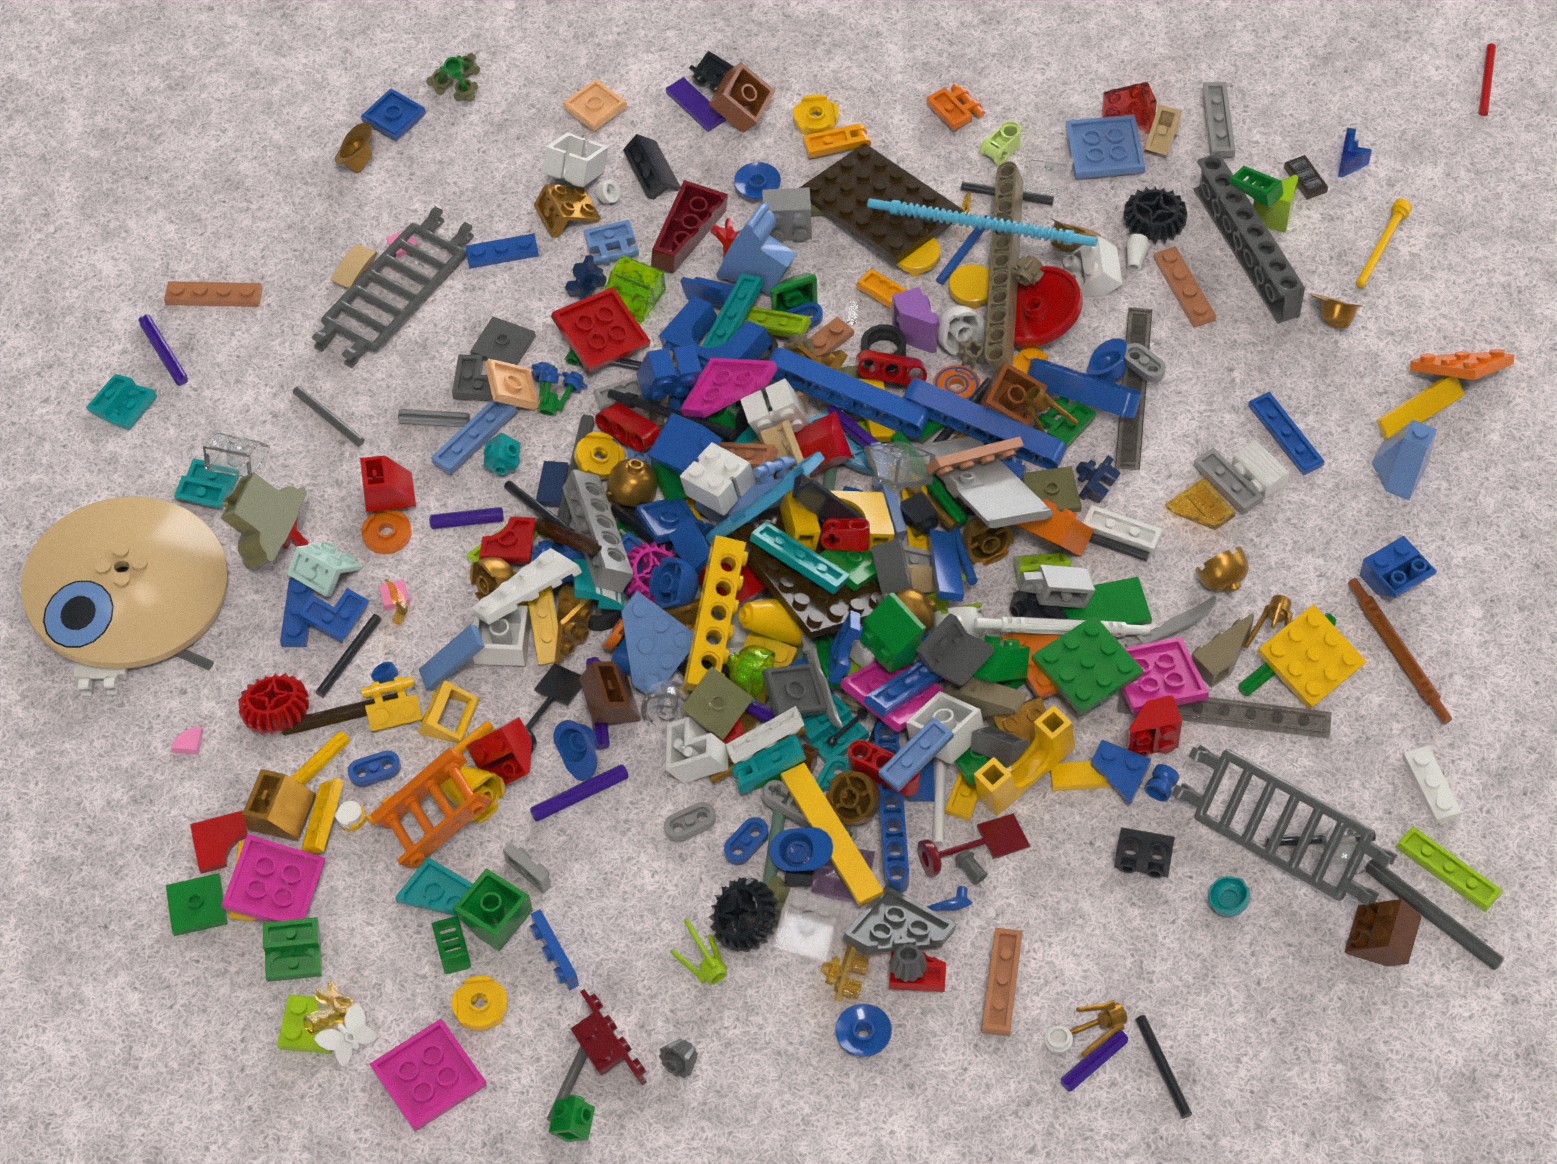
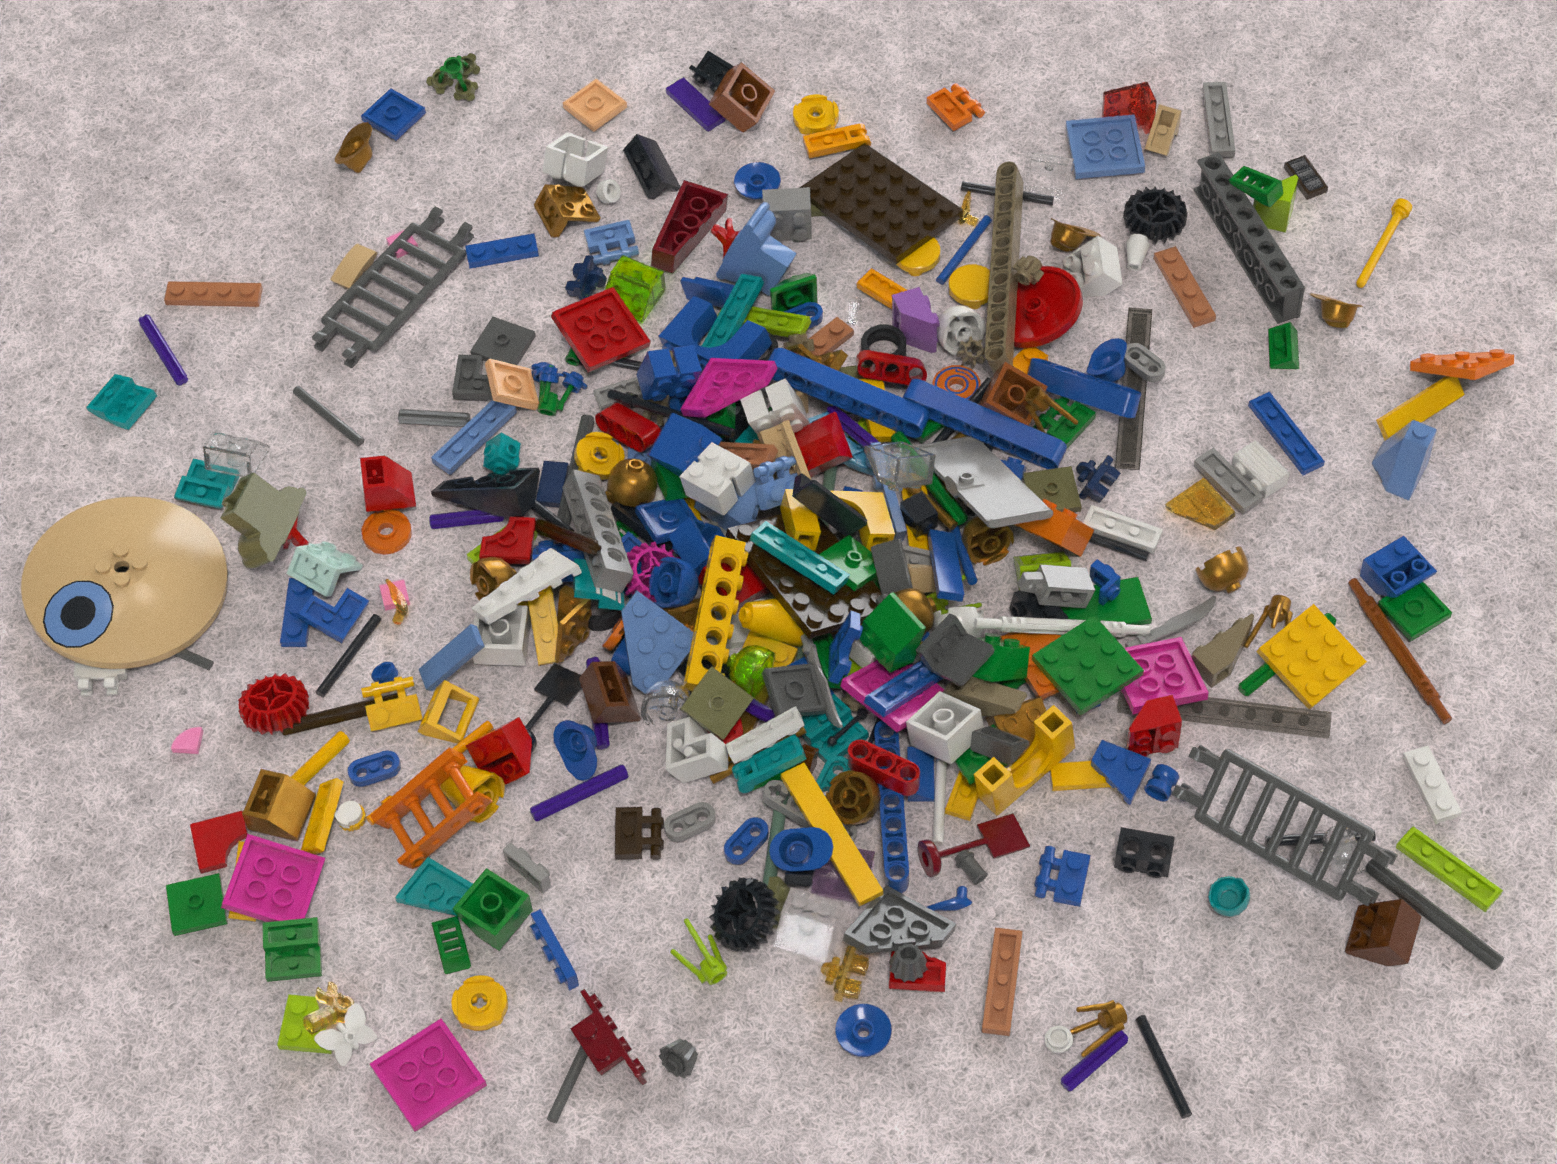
(496, 495): none -> black wedge
(572, 1119): green brick -> none
(629, 833): none -> dark brown plate
(741, 517): dark azure tile -> none
(847, 534): red piece -> none
(915, 754): medium blue tile -> none
(967, 458): nougat plate -> none
(1002, 142): yellowish green piece -> none
(1068, 237): medium azure hose -> none
(1071, 877): none -> blue plate
(1106, 578): none -> blue bracket
(1283, 347): none -> green slope
(1353, 157): clear blue slope -> none
(1415, 611): none -> green plate
(1487, 79): red bar -> none

